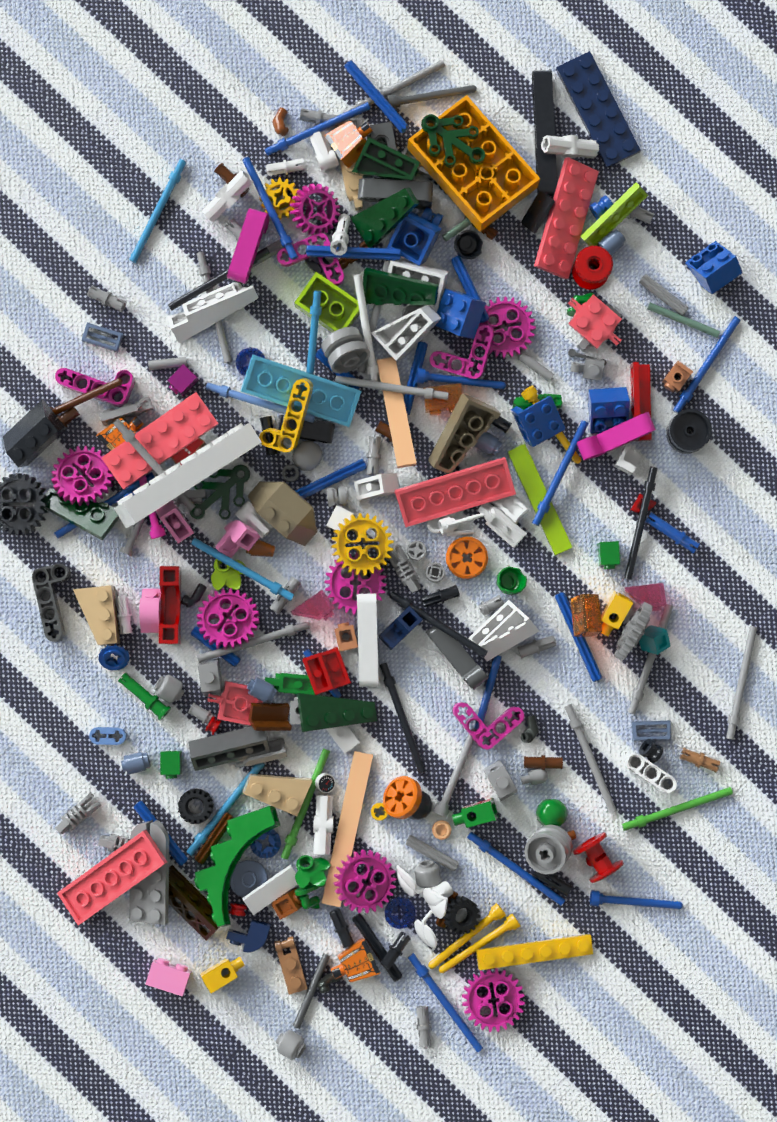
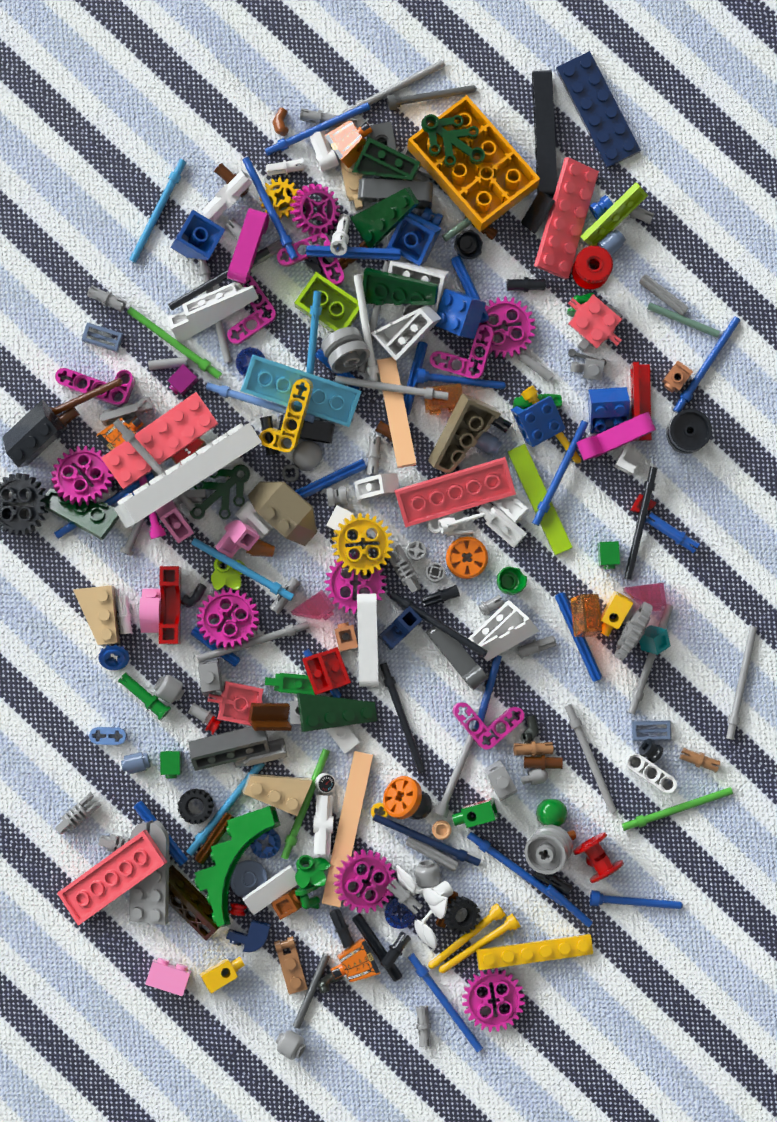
(52, 603): dark grey beam -> none
(197, 237): none -> blue slope
(203, 364): none -> bright green bar
(256, 316): none -> dark pink beam
(261, 690): sand blue brick -> none
(376, 96): blue axle -> none
(404, 896): none -> light grey pin
(460, 854): none -> dark blue bar
(525, 284): none -> black pin
(532, 748): none -> medium nougat pin
(569, 906): none -> blue bar
(570, 146): white piece -> none
(714, 267): blue slope -> none

